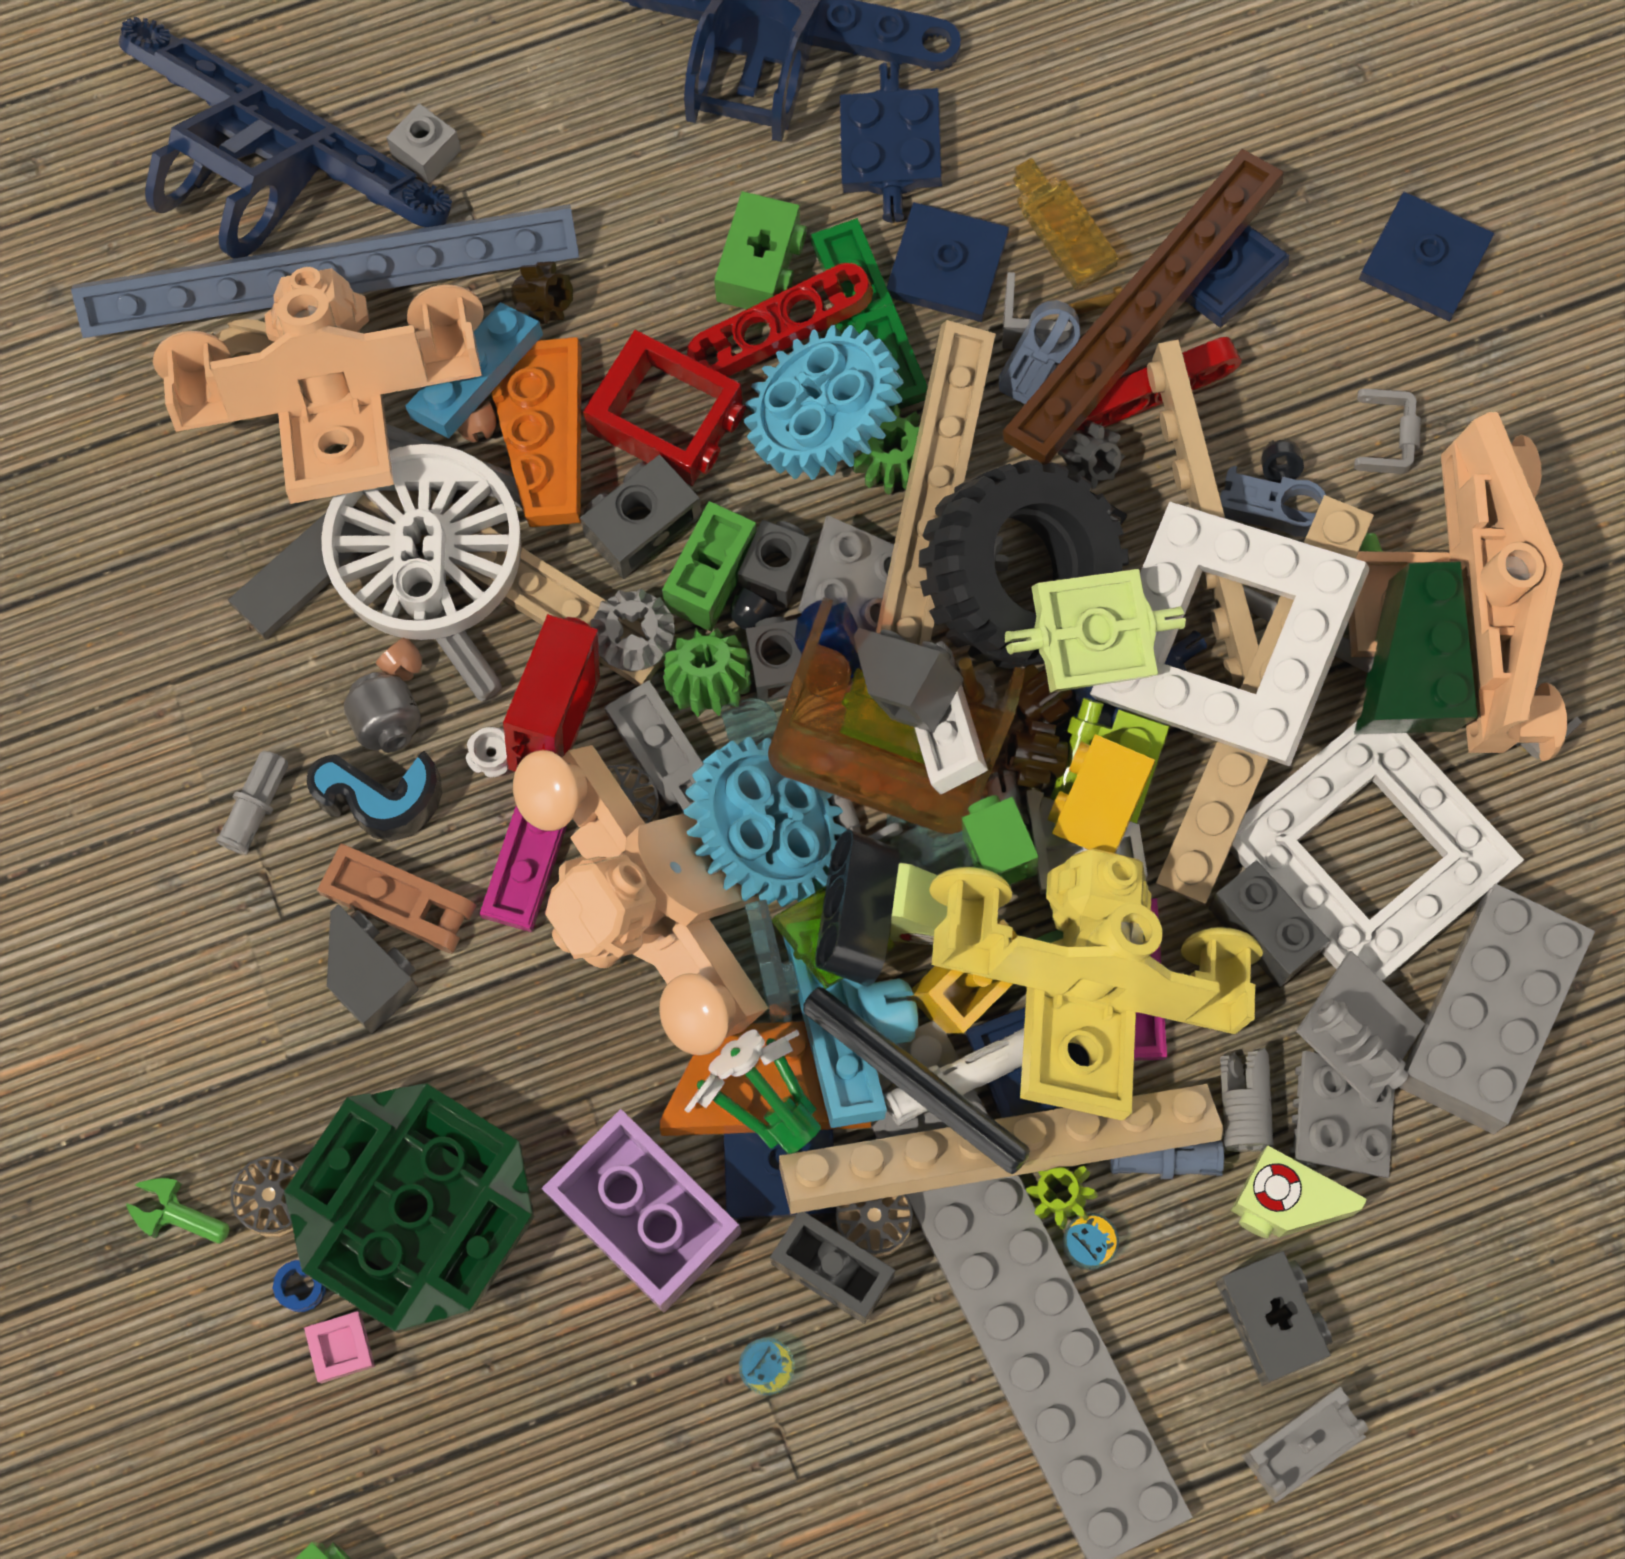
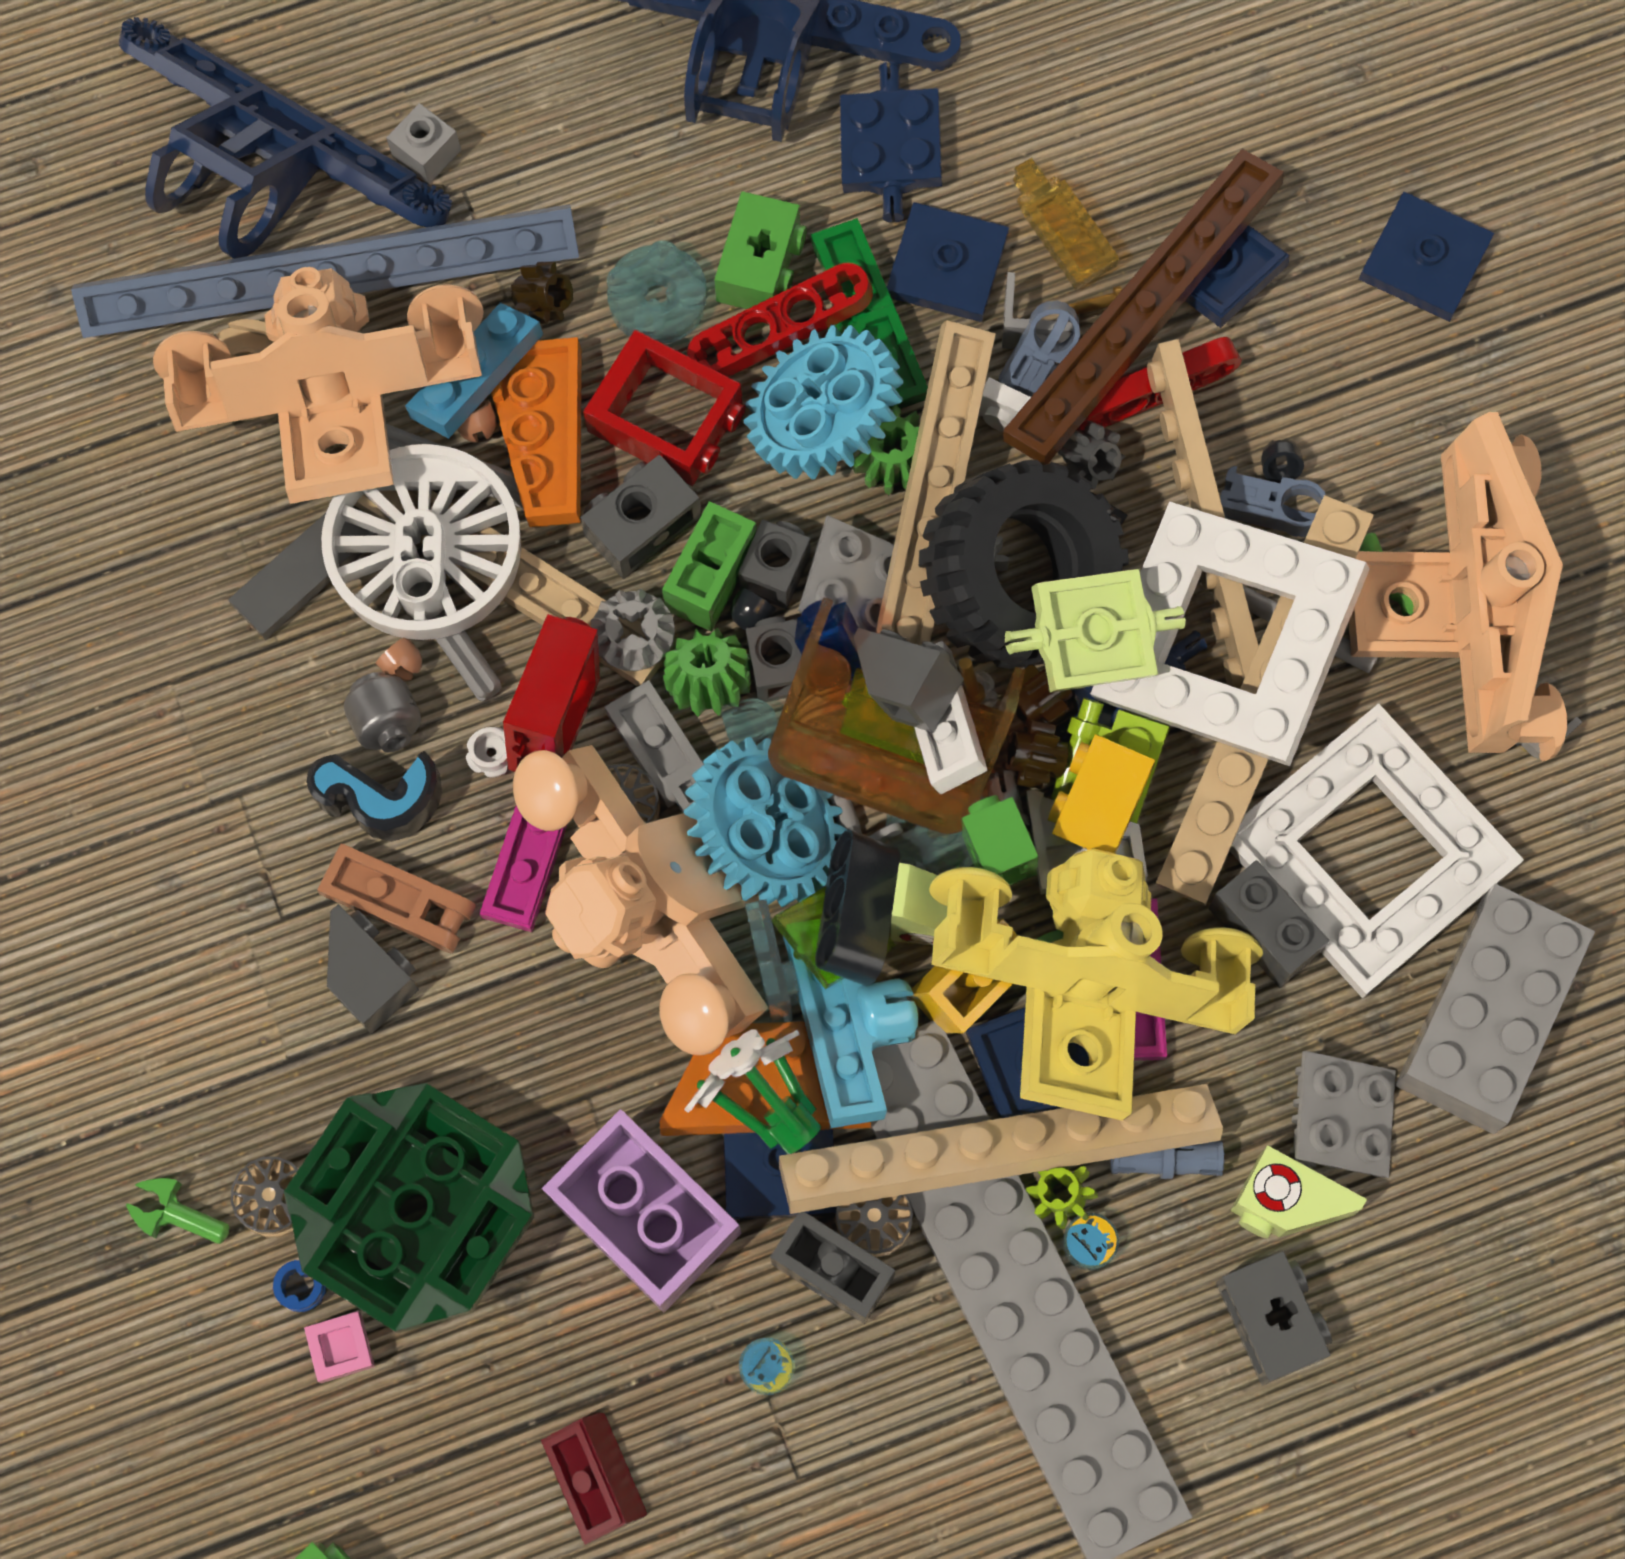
(253, 802): light grey axle -> none
(594, 1477): none -> dark red slope
(661, 266): none -> clear light blue plate
(916, 1080): black axle -> none
(964, 1074): white pin -> none
(1000, 404): none -> white plate
(1249, 1110): light grey hinge -> none
(1305, 1444): light grey hinge -> none
(1361, 1029): light grey hinge -> none
(1409, 431): light grey piece -> none
(1421, 656): dark green wedge -> none

